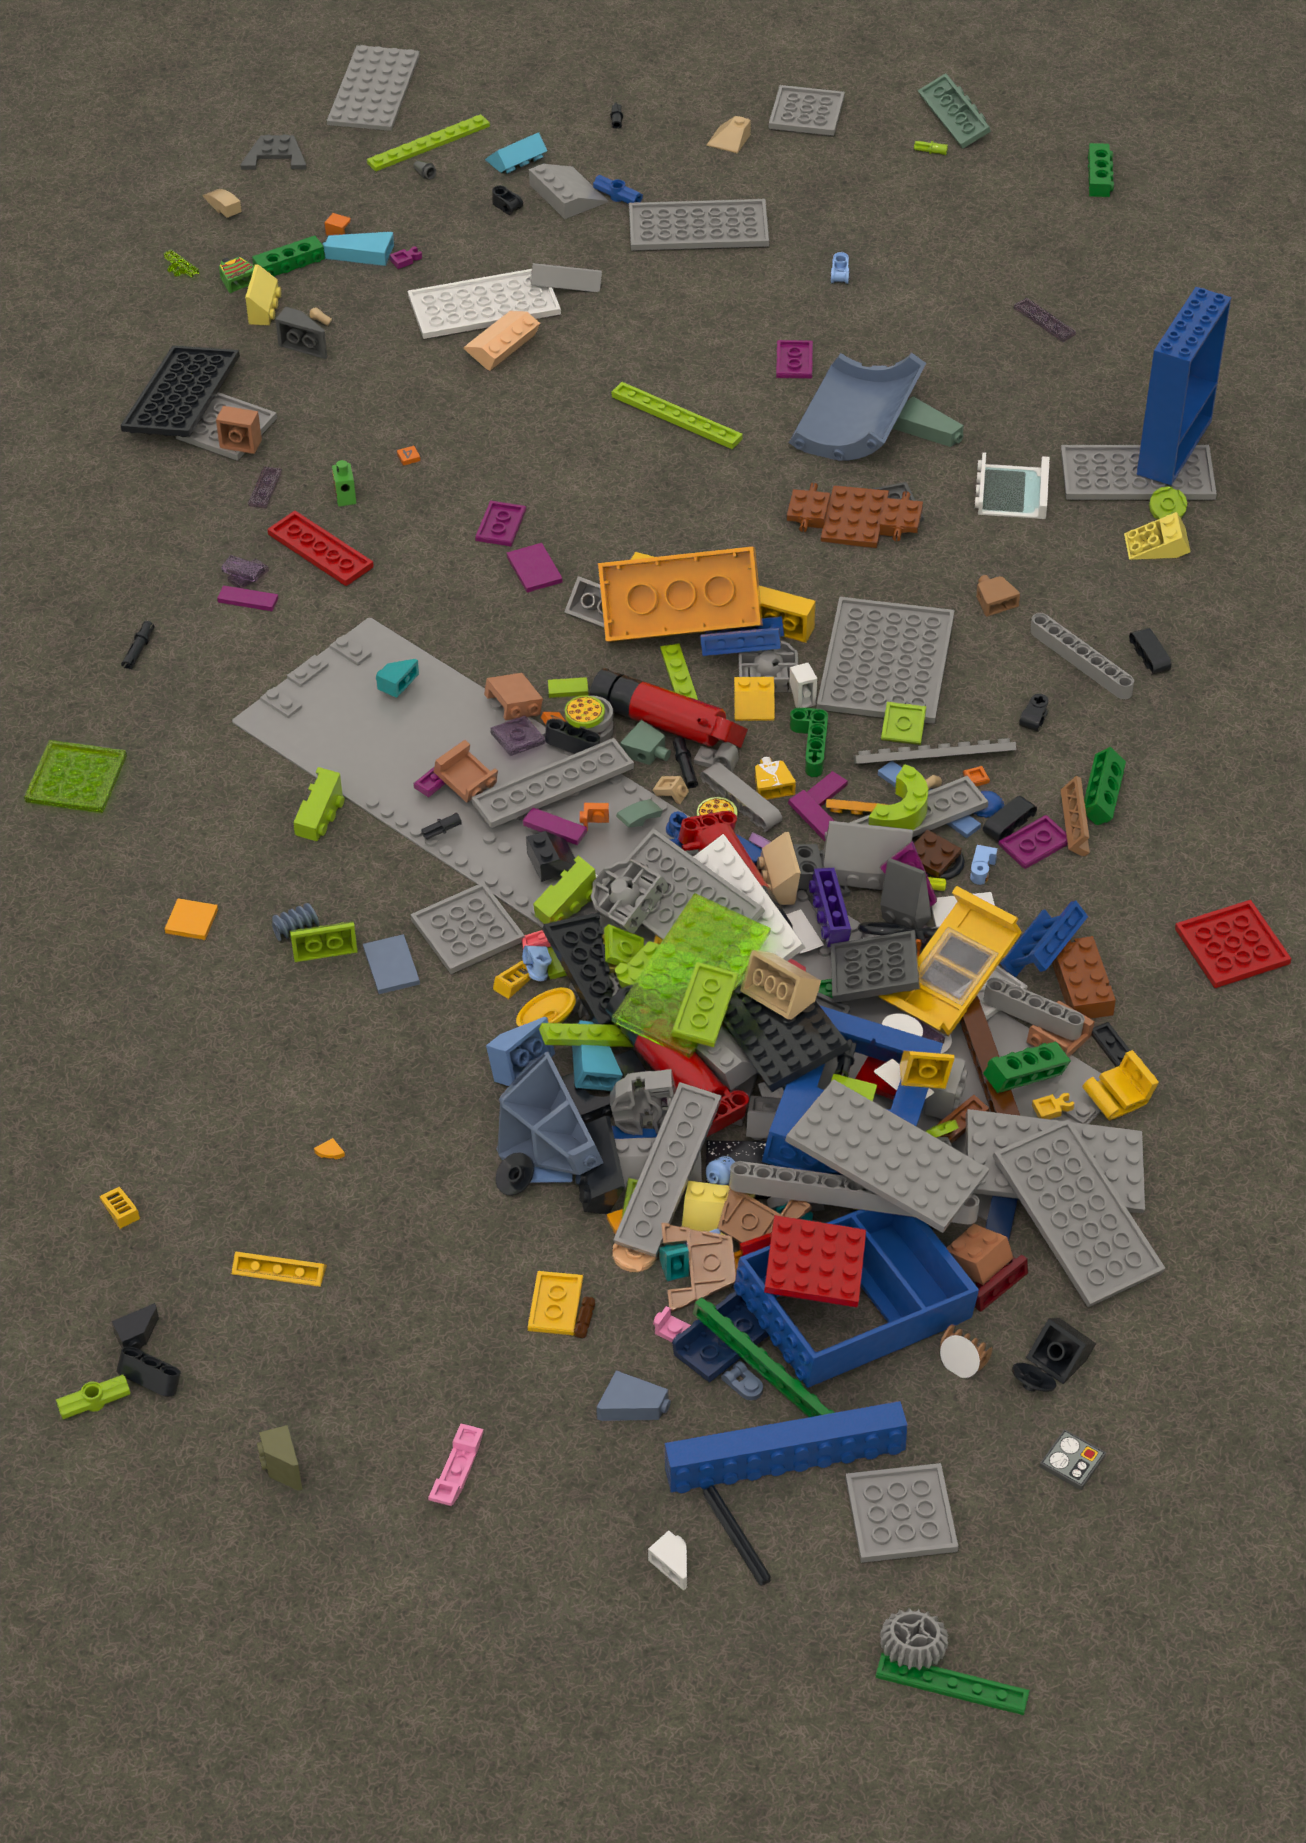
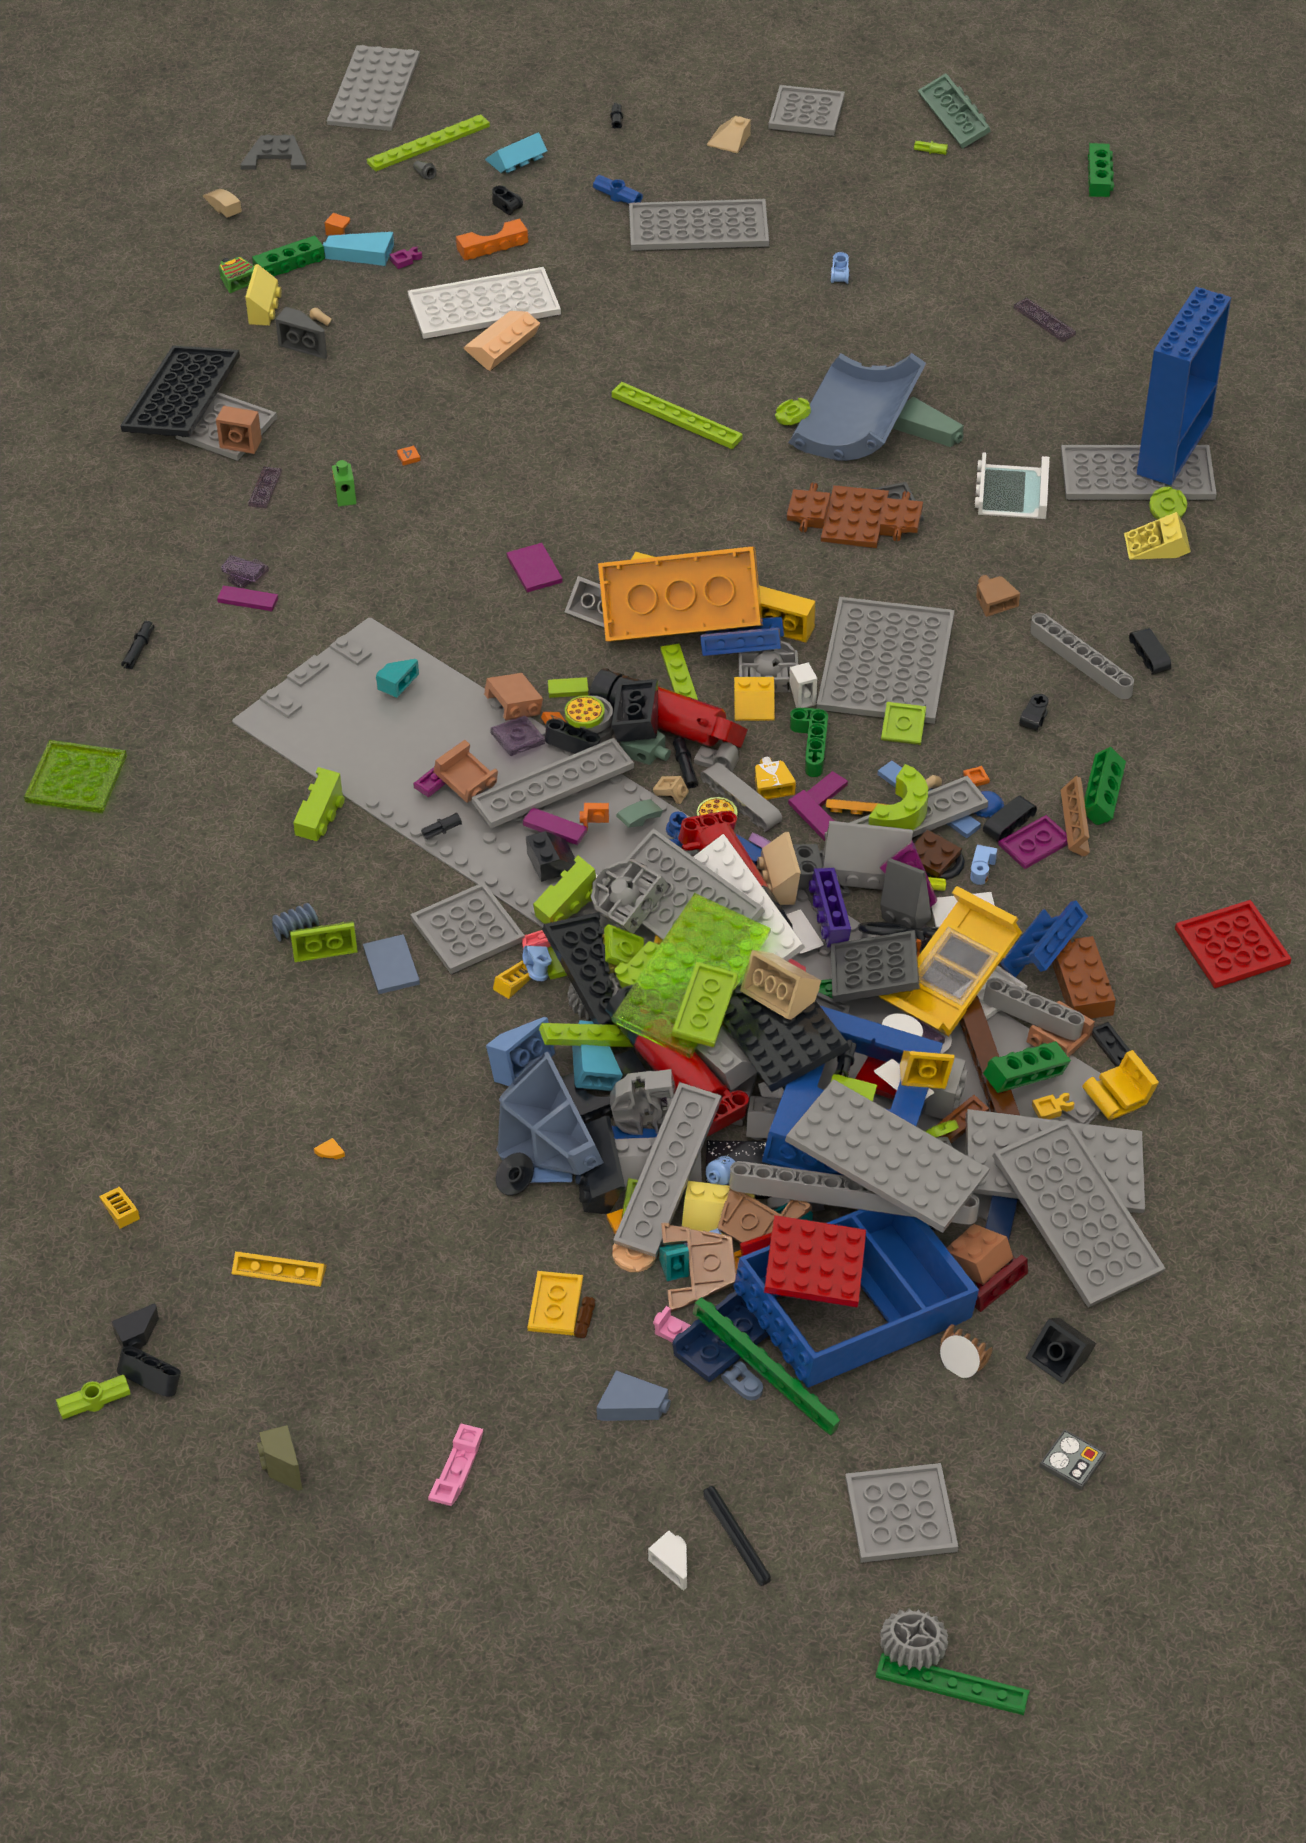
(176, 262): clear neon green piece -> none
(191, 919): light orange tile -> none
(320, 548): red plate -> none
(473, 245): none -> orange arch
(500, 523): magenta tile -> none
(553, 1004): yellow dish -> none
(564, 189): light grey slope -> none
(565, 277): light grey slope -> none
(636, 710): none -> black slope
(785, 1447): blue brick -> none
(792, 411): none -> lime tile
(794, 359): magenta tile -> none
(943, 750): light grey plate -> none
(1033, 1378): black dish -> none

